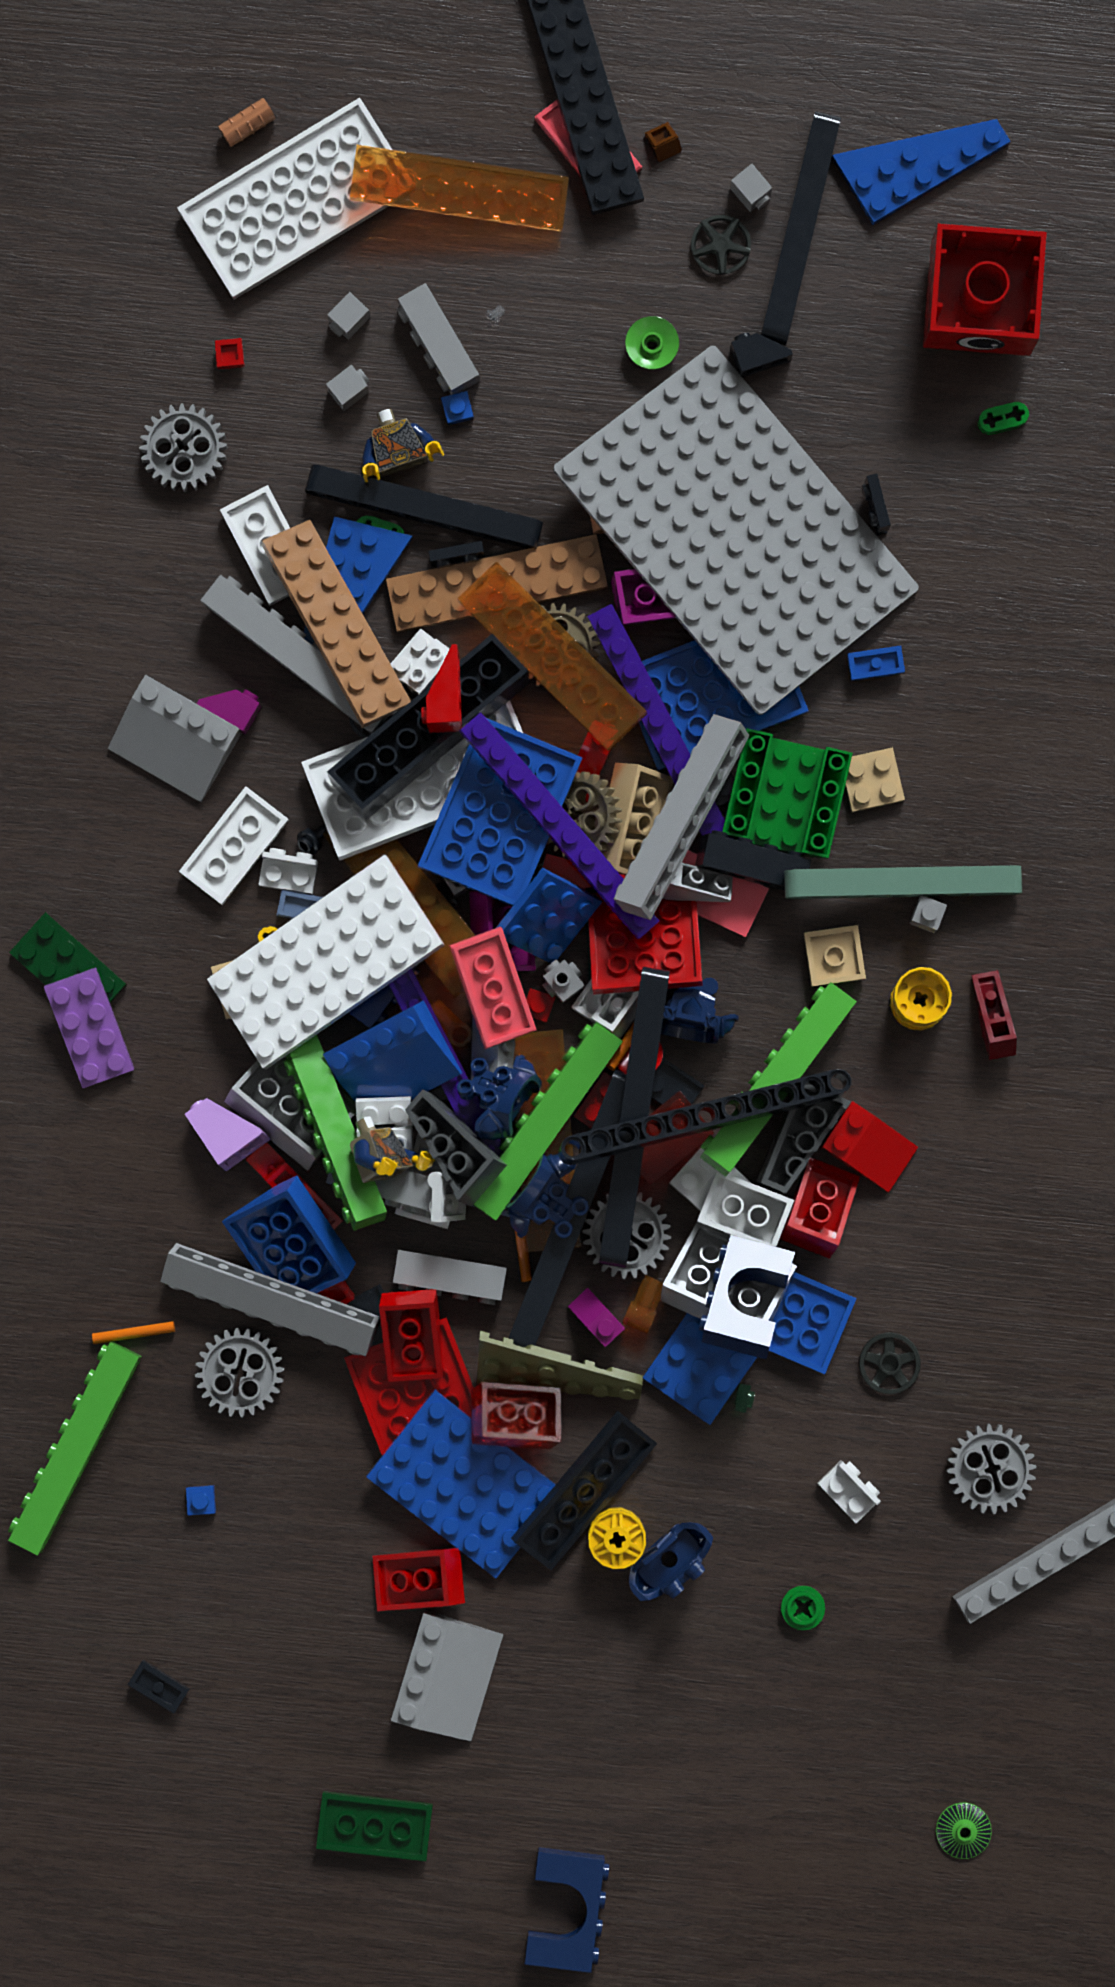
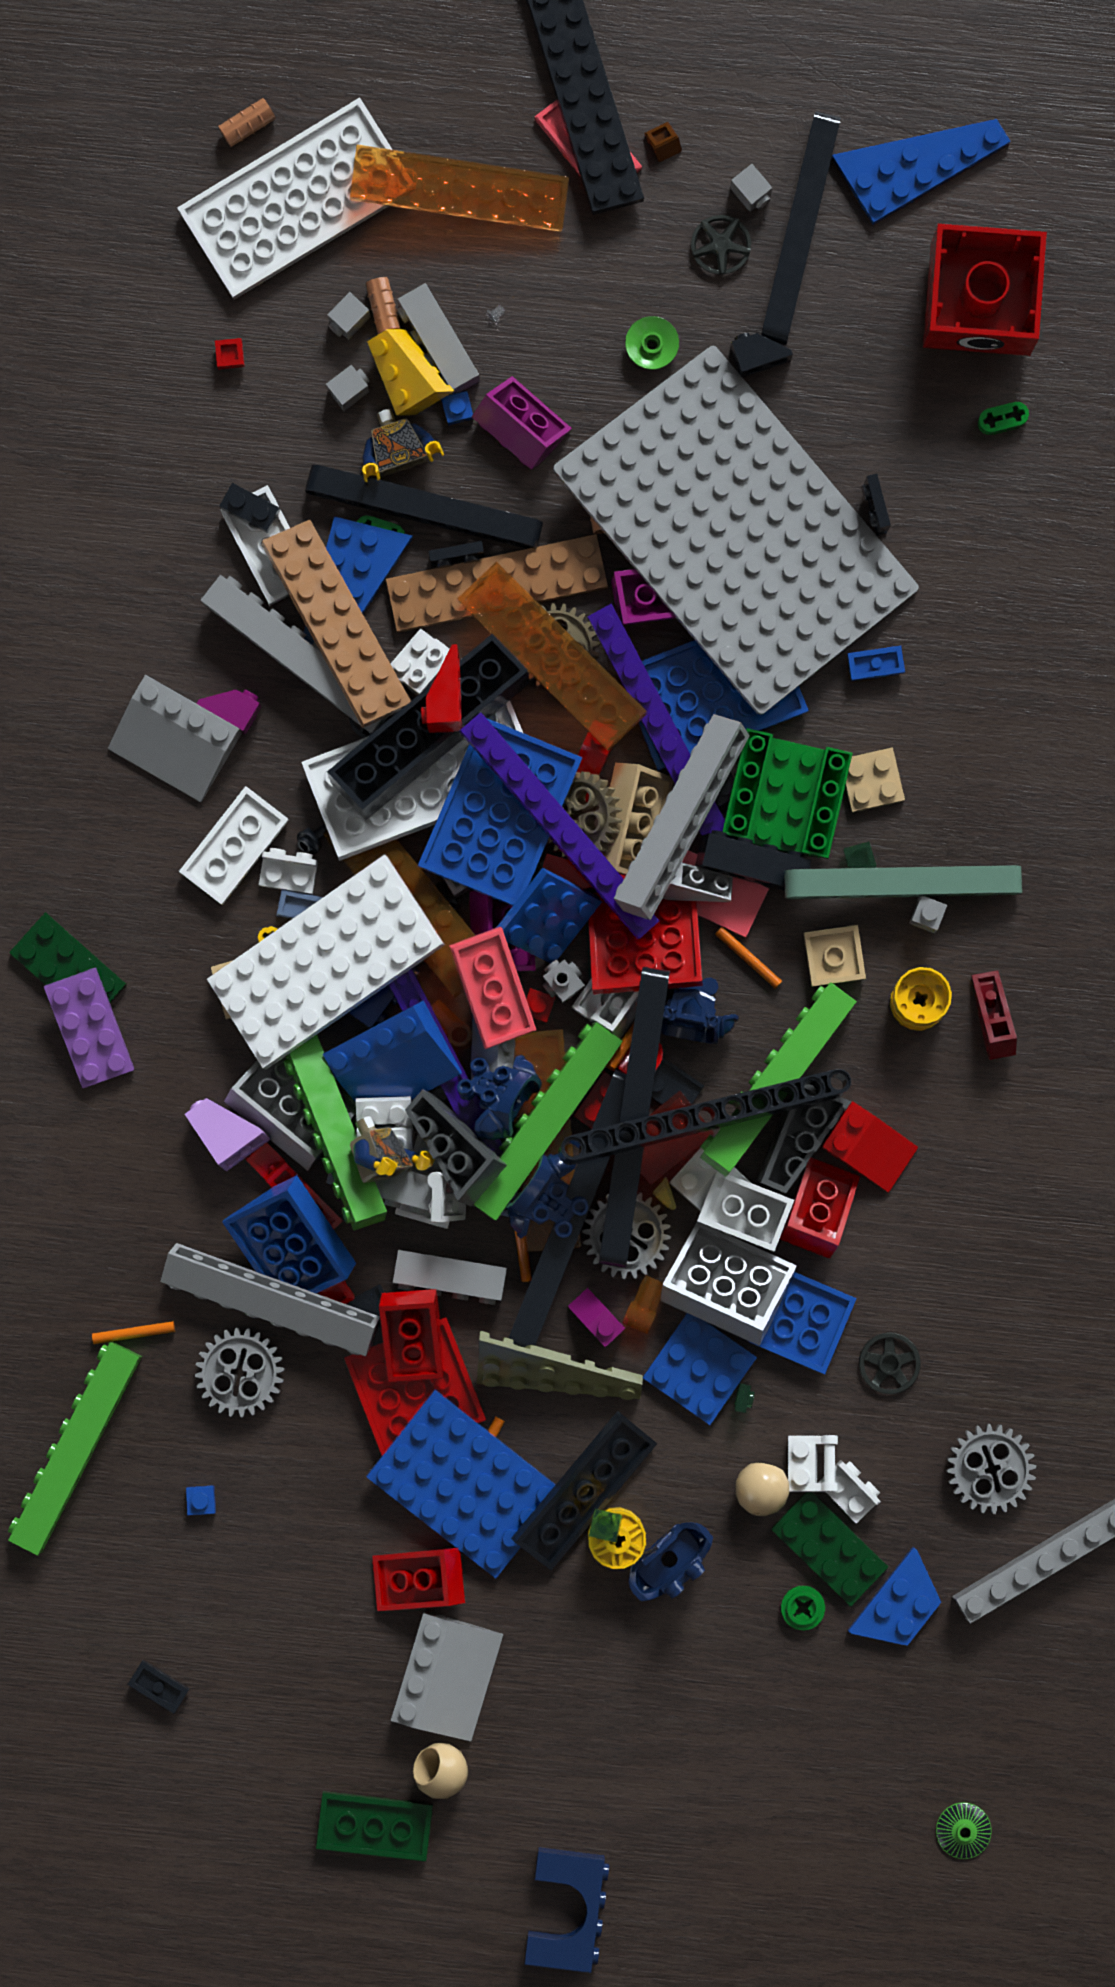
(165, 432): light grey gear -> none
(249, 507): none -> black plate
(382, 304): none -> nougat axle
(406, 372): none -> yellow wedge
(440, 1771): none -> tan helmet
(516, 1415): clear red brick -> none
(521, 422): none -> magenta slope
(605, 1526): none -> clear green plate
(664, 1194): none -> clear yellow slope
(743, 1262): arch -> none
(748, 957): none -> orange bar
(762, 1489): none -> tan helmet
(803, 1463): none -> white plate
(829, 1547): none -> dark green plate
(859, 856): none -> clear green plate
(900, 1604): none -> blue wing

